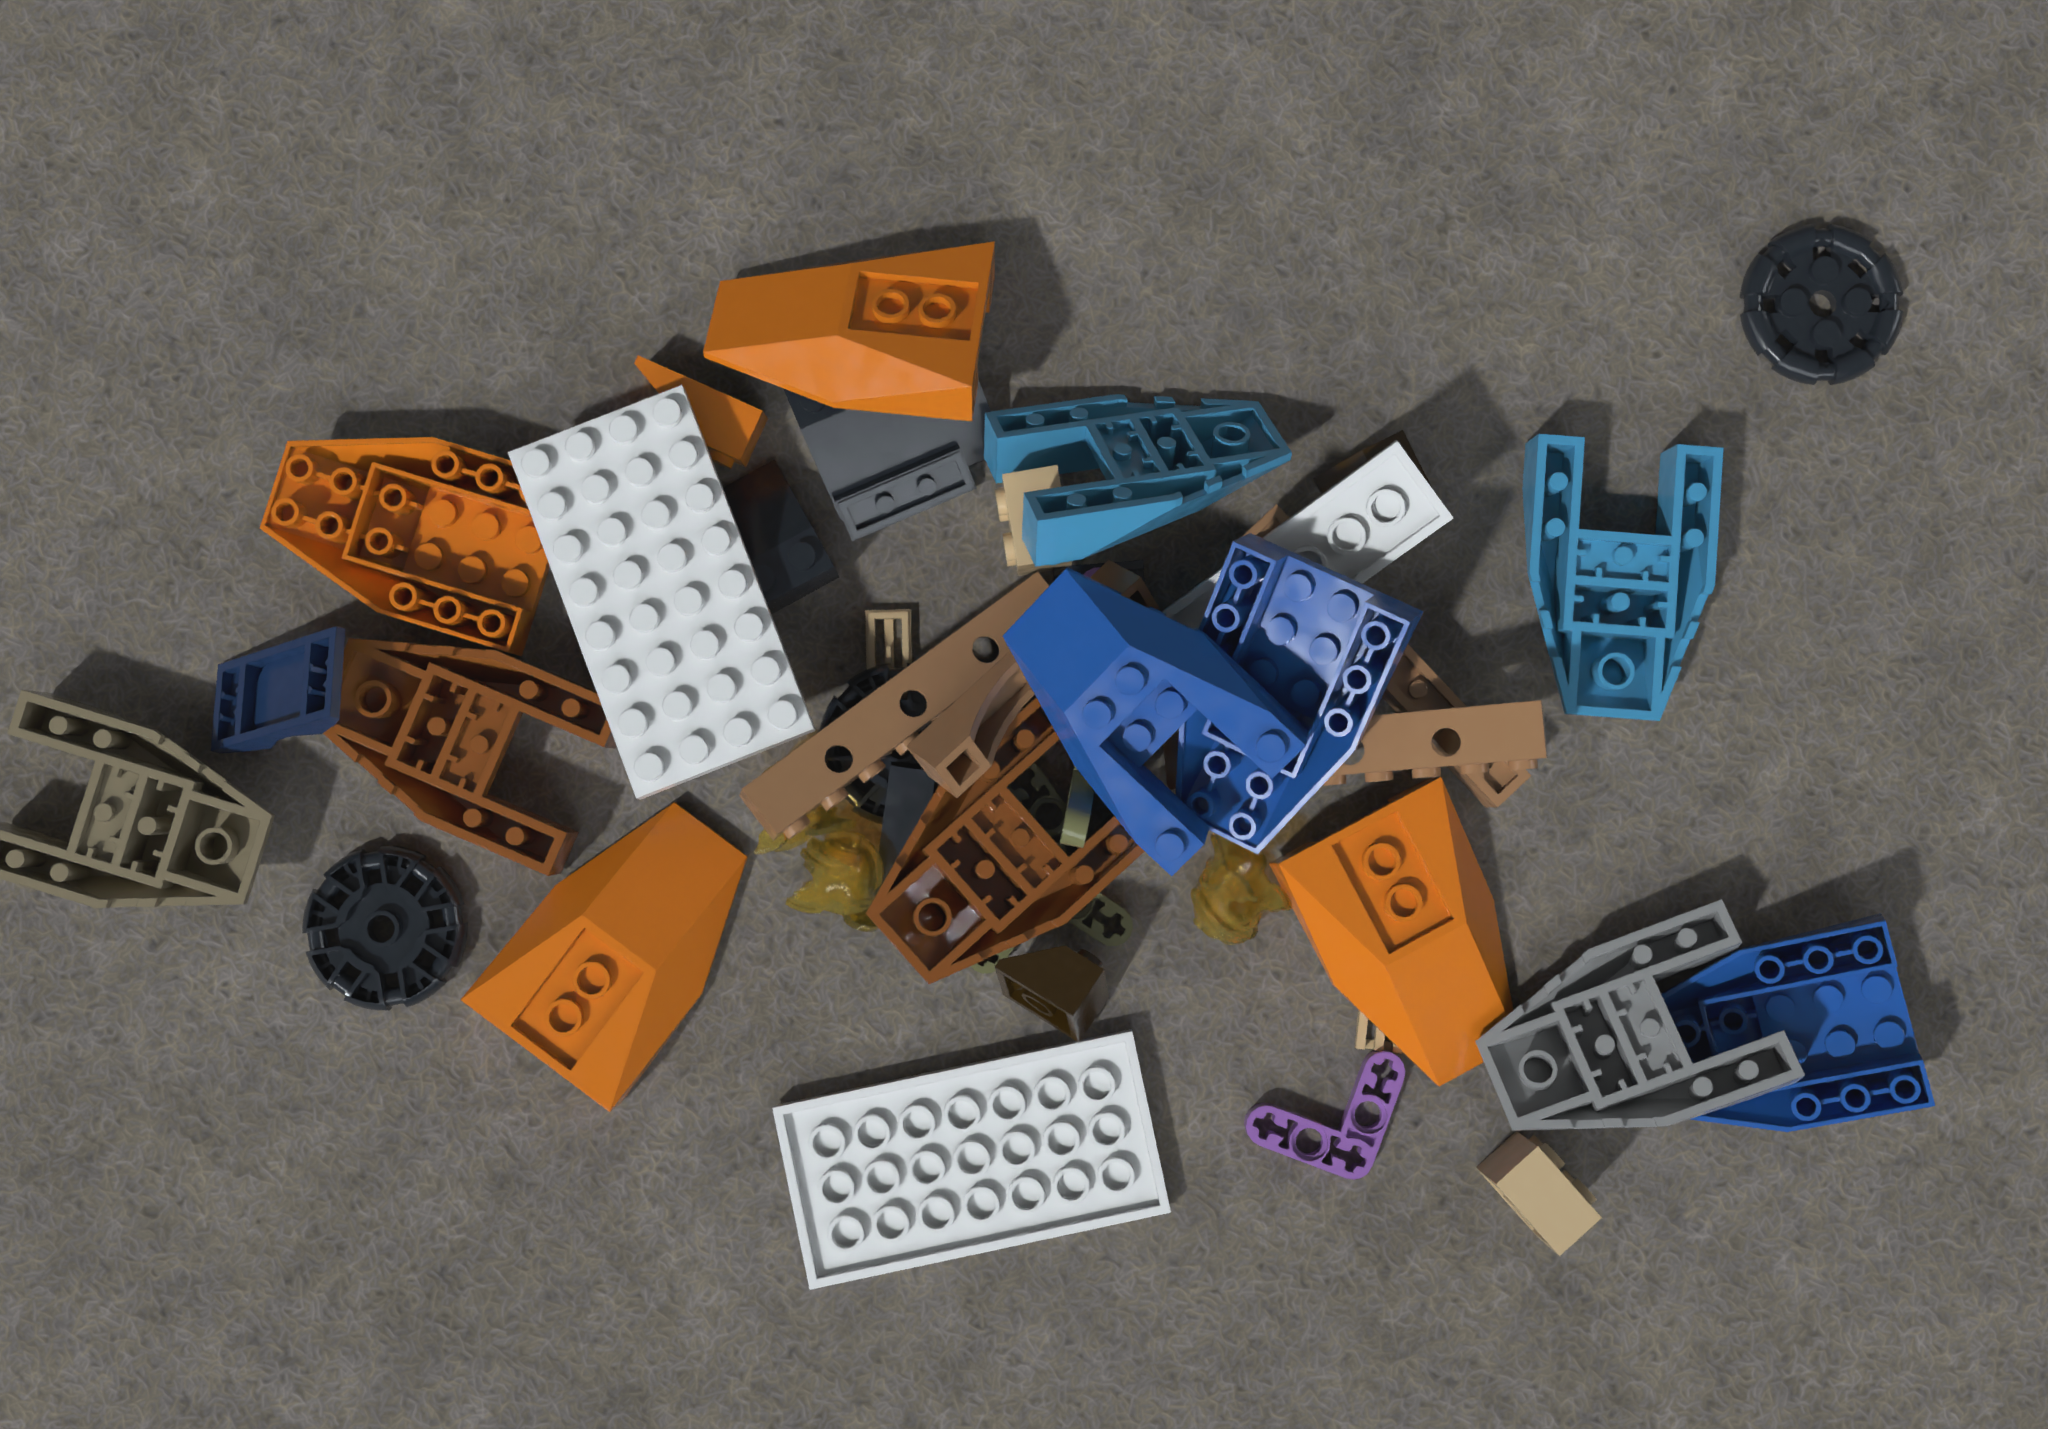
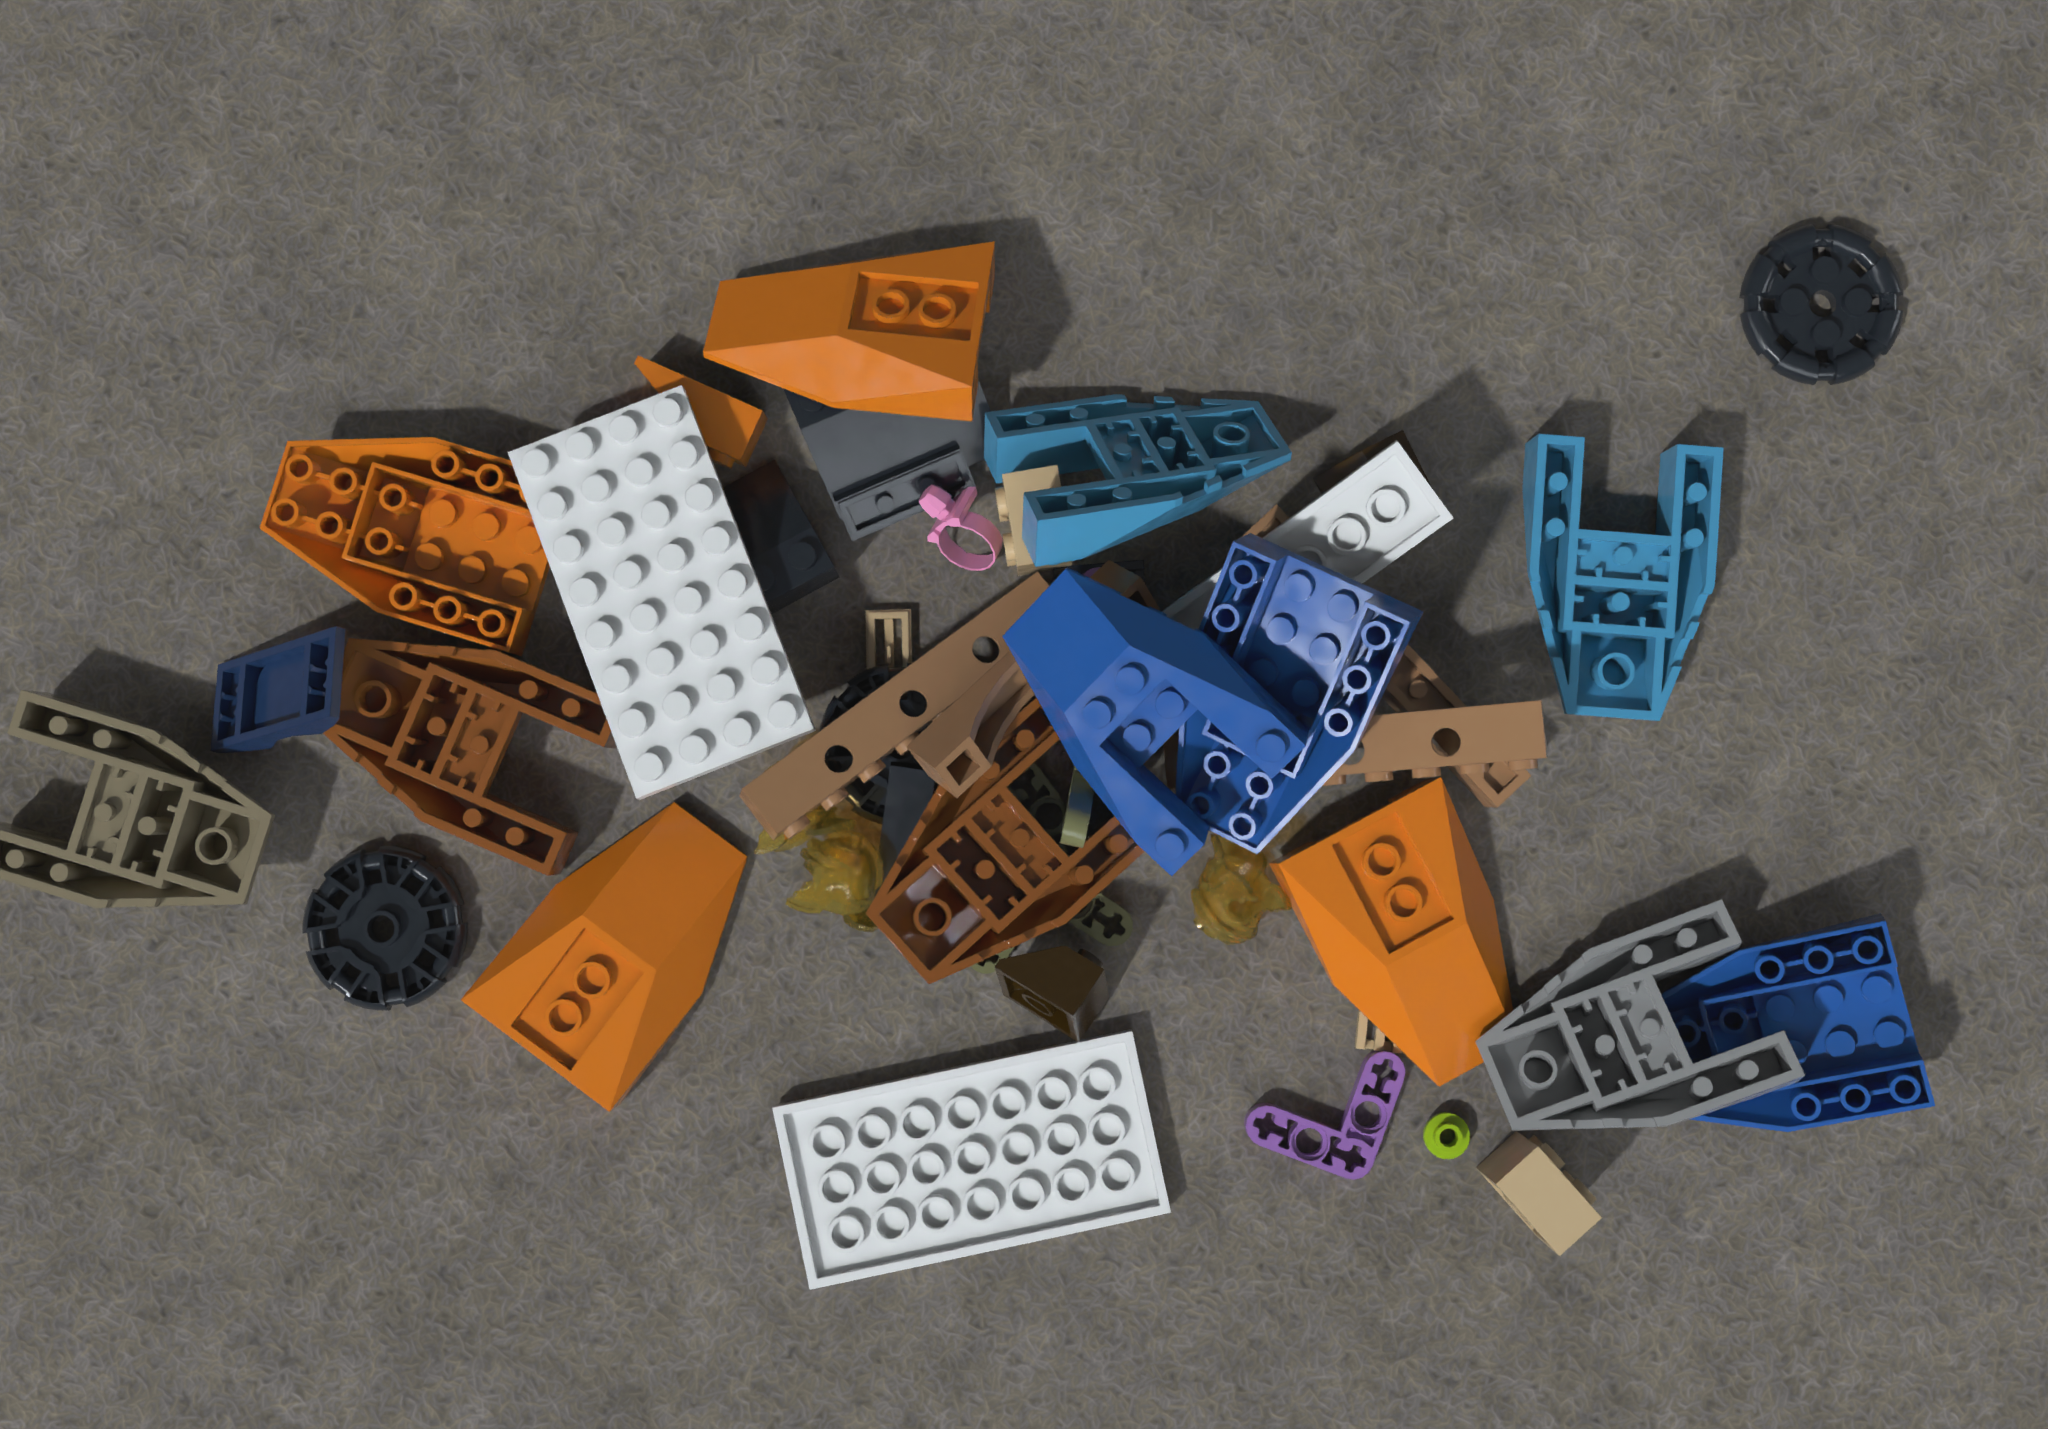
(956, 514): none -> bright pink piece
(1436, 1125): none -> lime plate

